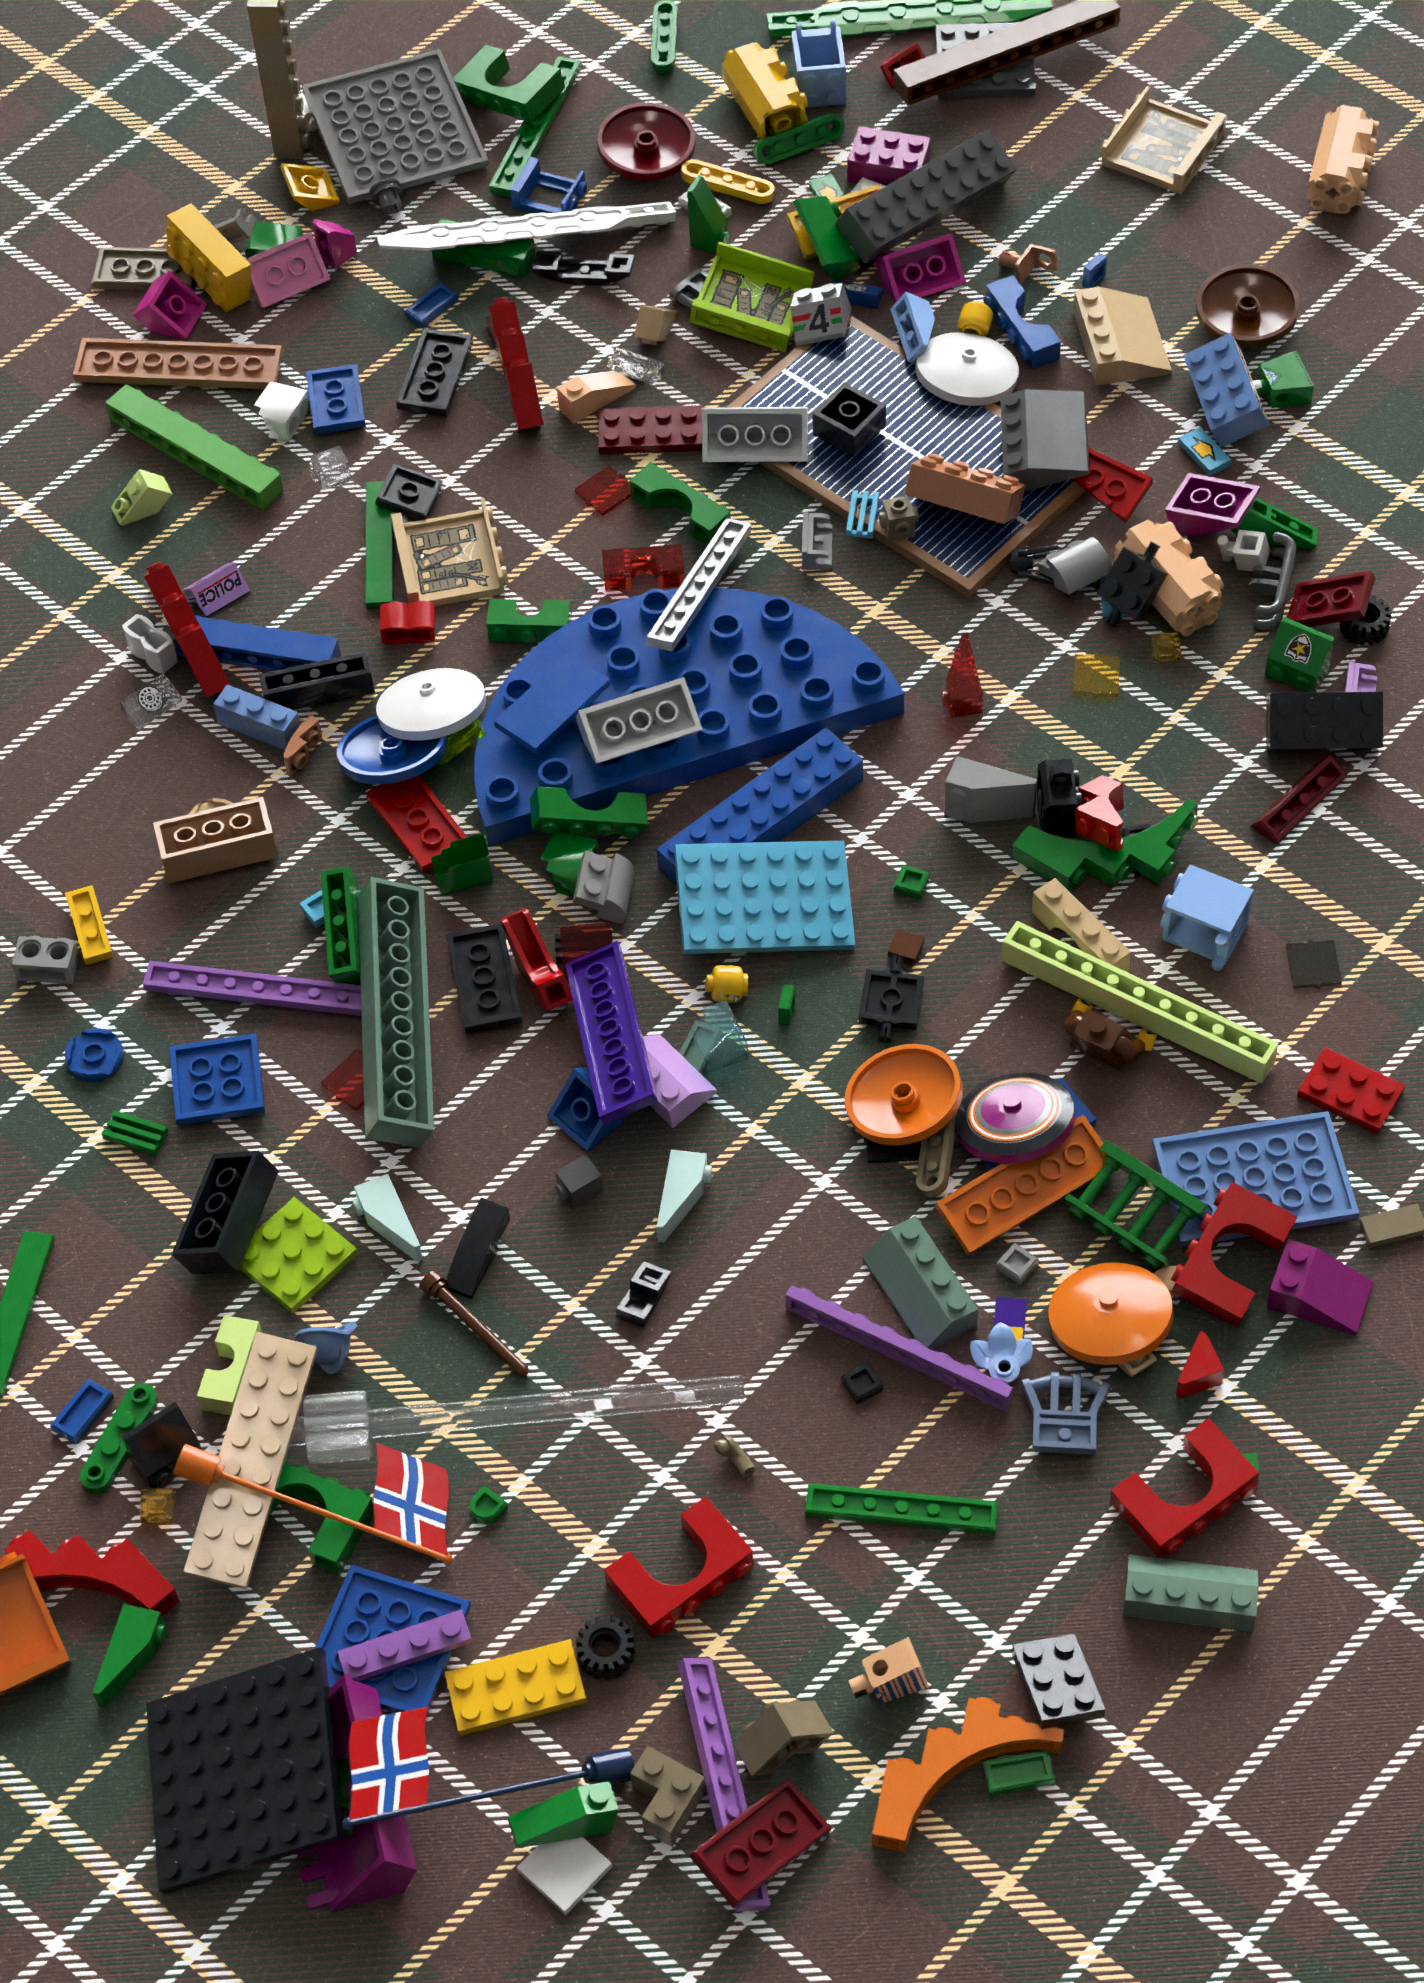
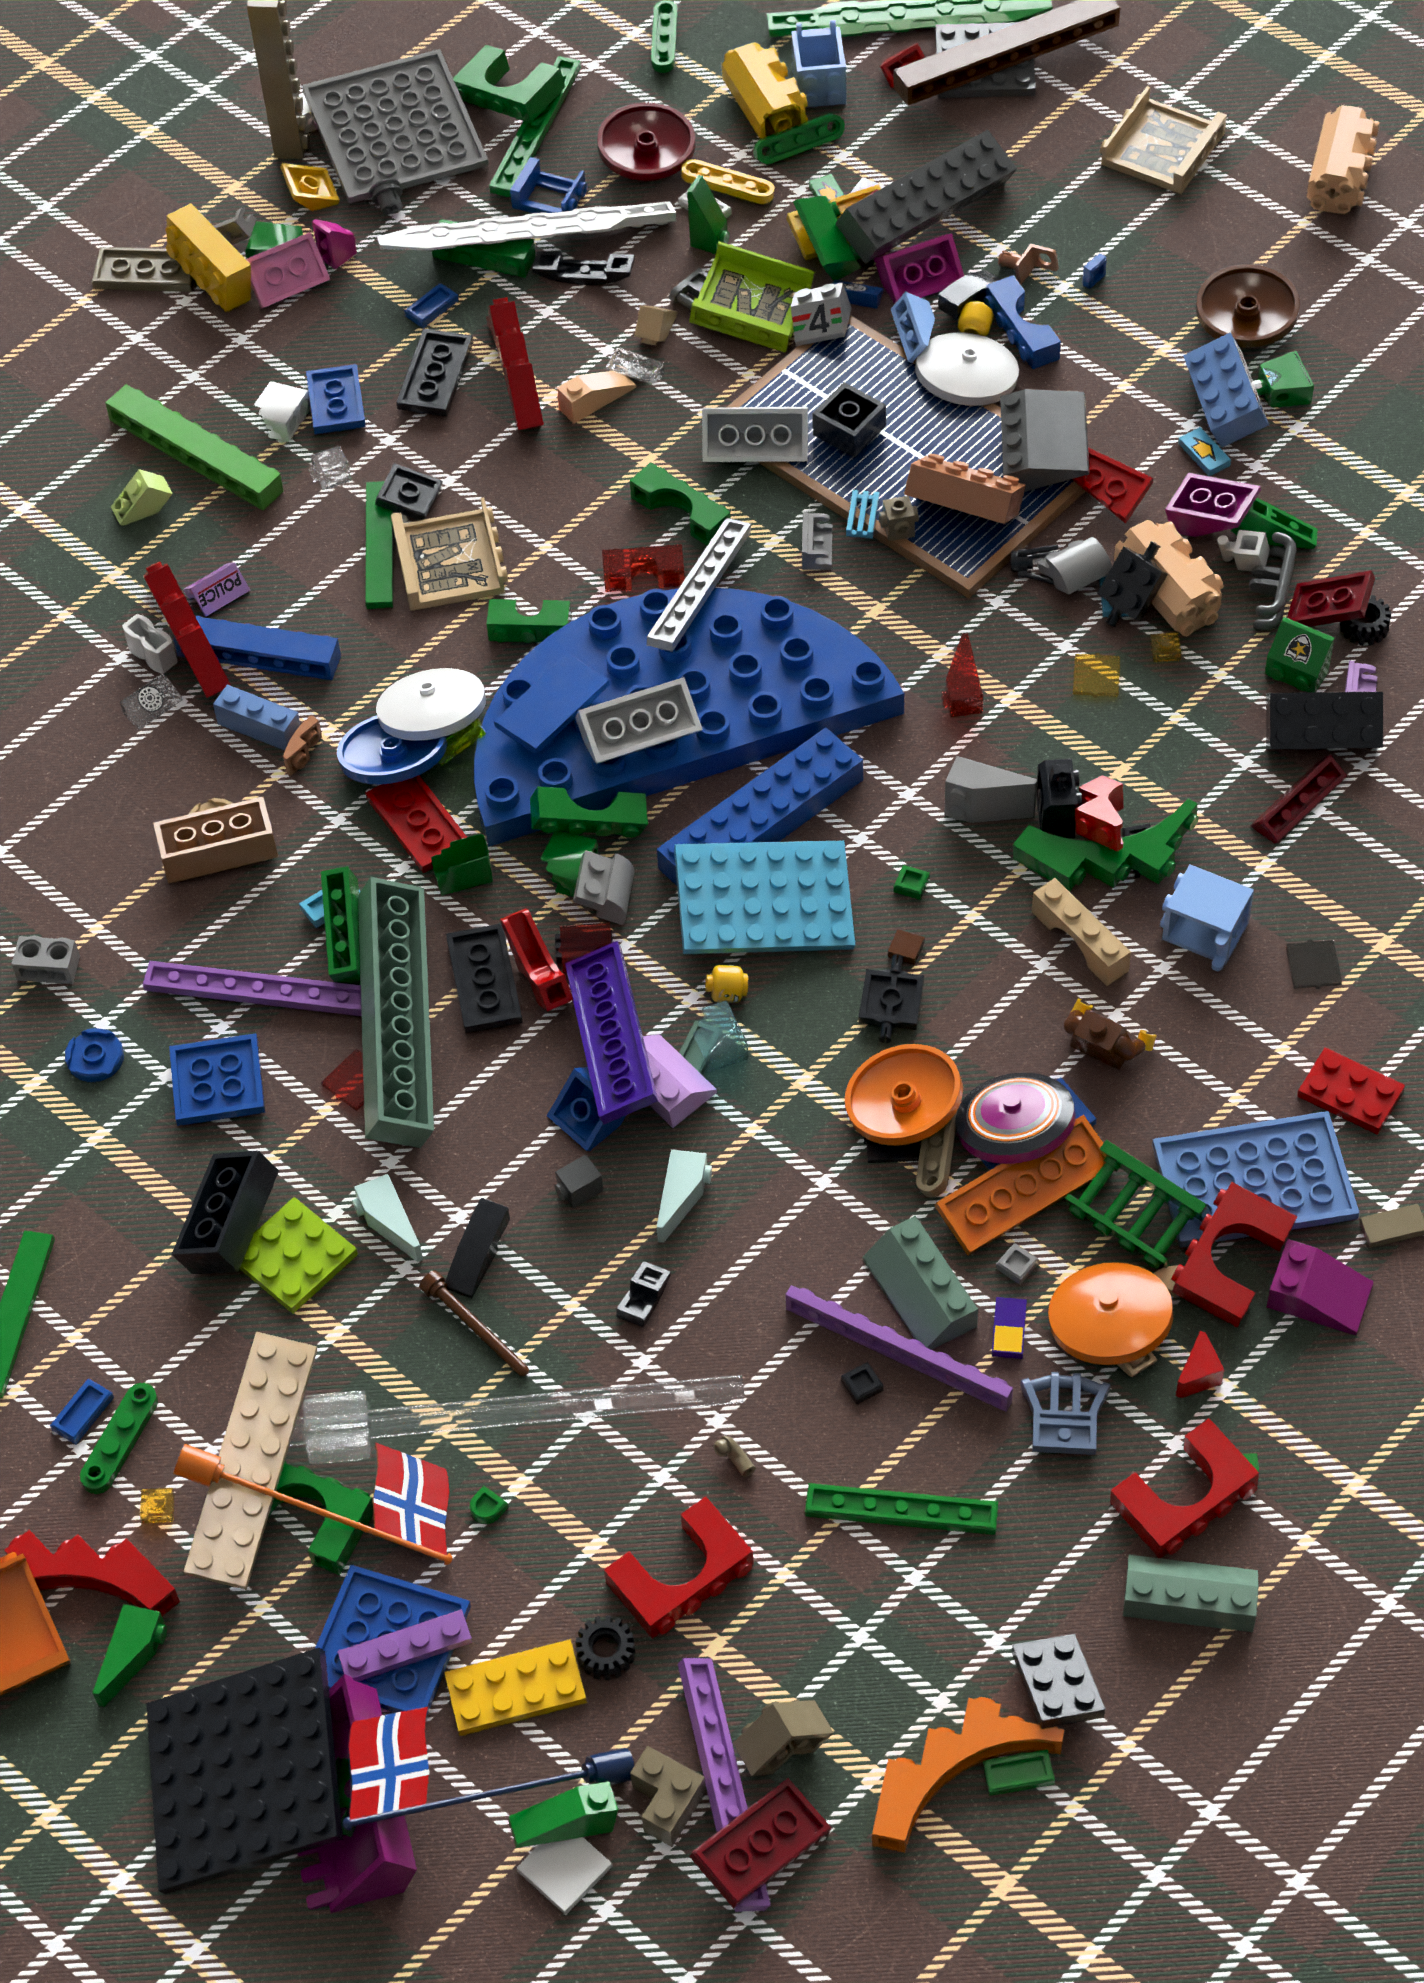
(89, 925): yellow plate -> none
(137, 1128): green tile -> none
(157, 1445): black slope -> none
(169, 307): dark pink slope -> none
(177, 363): nougat plate -> none
(221, 1387): yellowish green arch -> none
(319, 682): black brick -> none
(331, 1344): medium blue helmet -> none
(407, 622): red brick -> none
(604, 490): clear red piece -> none
(650, 429): dark red plate -> none
(786, 1005): green tile -> none
(885, 155): brick -> none
(891, 1673): light nougat torso -> none
(965, 290): none -> slope
(1002, 1349): light blue plate -> none
(1119, 335): tan slope -> none
(1139, 1002): yellowish green brick -> none

